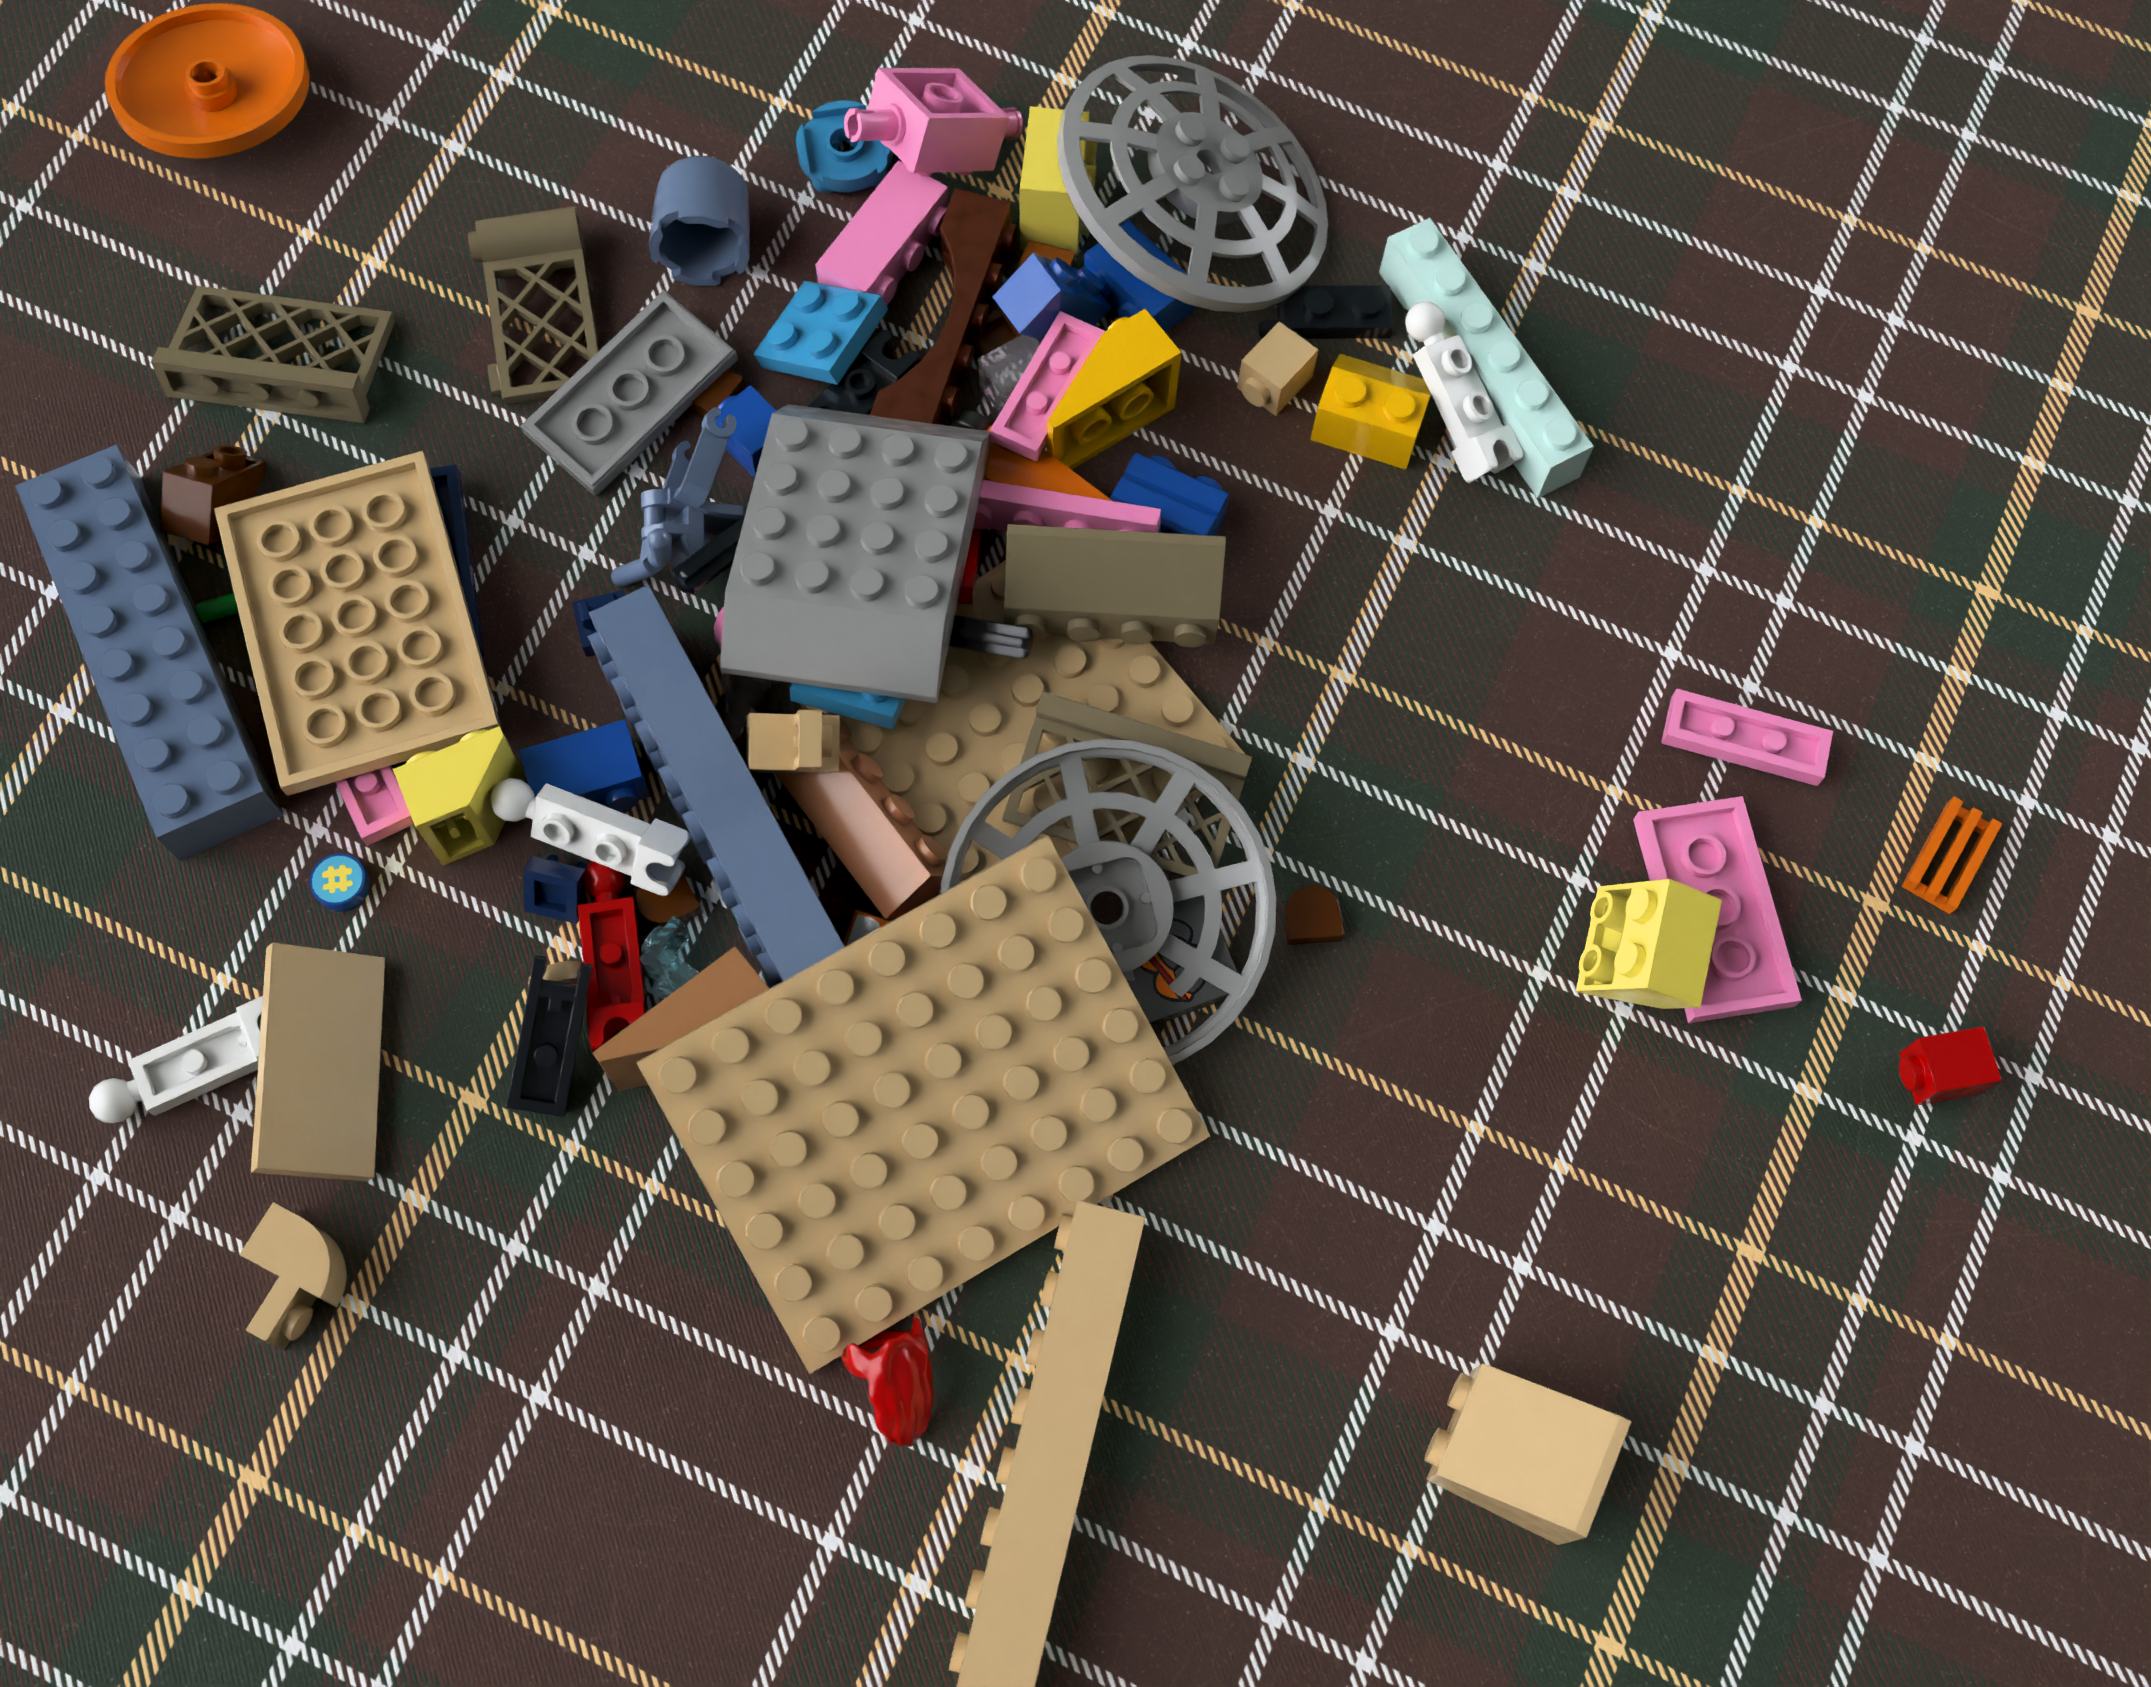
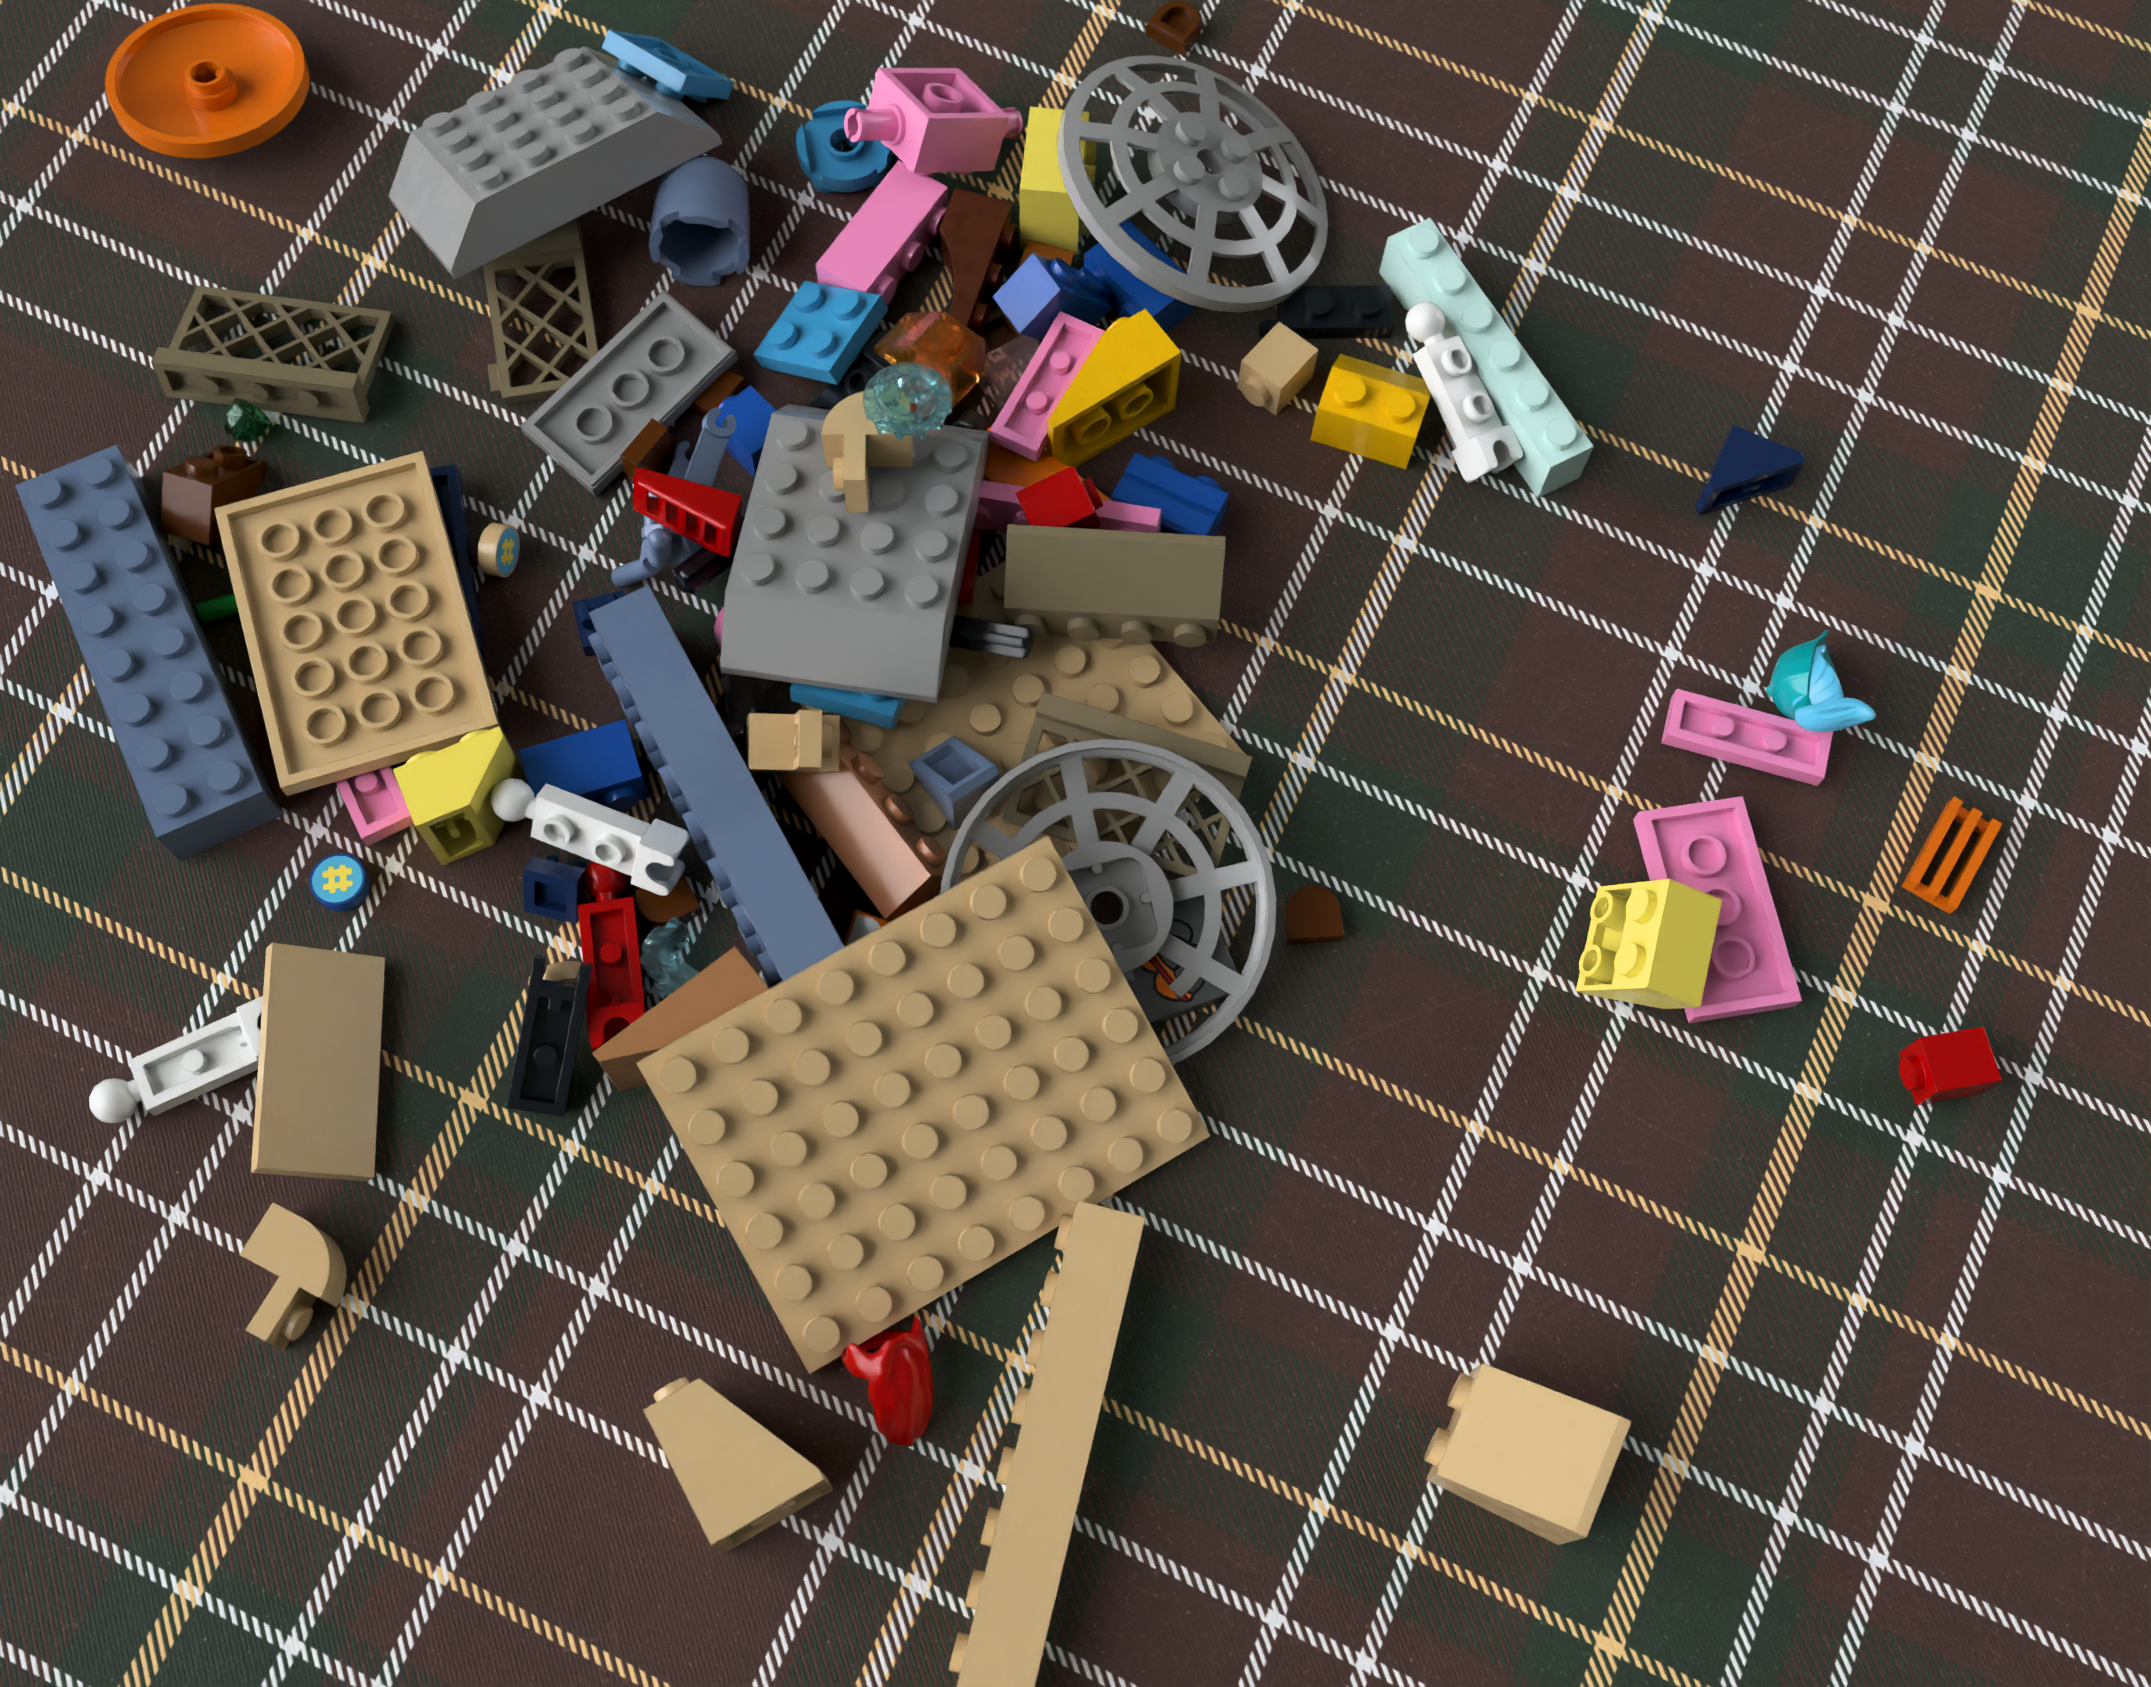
(244, 421): none -> clear green hinge
(498, 549): none -> tile
(539, 156): none -> light grey slope
(649, 450): none -> reddish brown tile
(673, 69): none -> dark azure plate
(690, 509): none -> red slope
(730, 1464): none -> tan slope
(854, 445): none -> tan brick
(921, 385): none -> clear light blue gear
(939, 343): none -> clear orange slope
(954, 778): none -> sand blue slope
(1061, 501): none -> red brick
(1176, 26): none -> reddish brown tile
(1747, 469): none -> dark blue slope
(1810, 690): none -> hair

